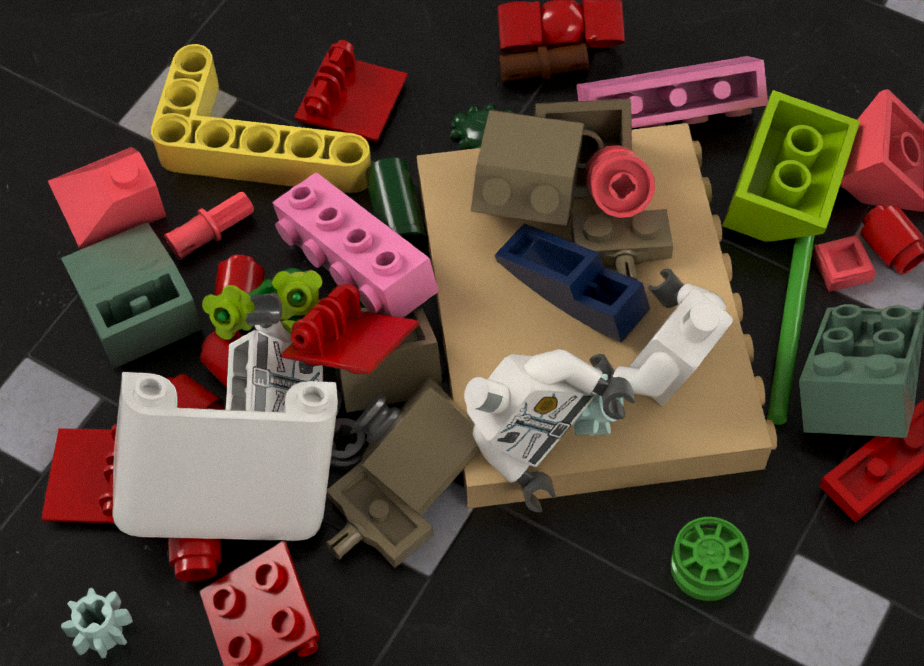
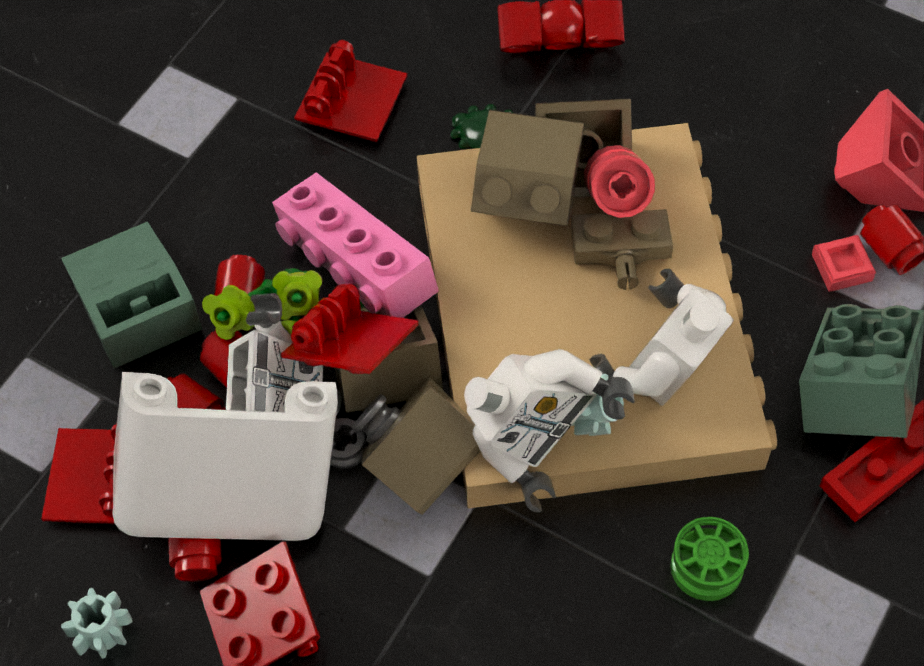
(108, 197): coral slope -> none
(208, 225): coral axle -> none
(244, 150): light yellow beam -> none
(375, 517): dark tan plate -> none
(396, 200): dark green pin -> none
(544, 62): reddish brown pin -> none
(575, 281): dark blue slope -> none
(686, 92): bright pink brick -> none
(790, 330): bright green bar -> none
(791, 171): lime slope -> none

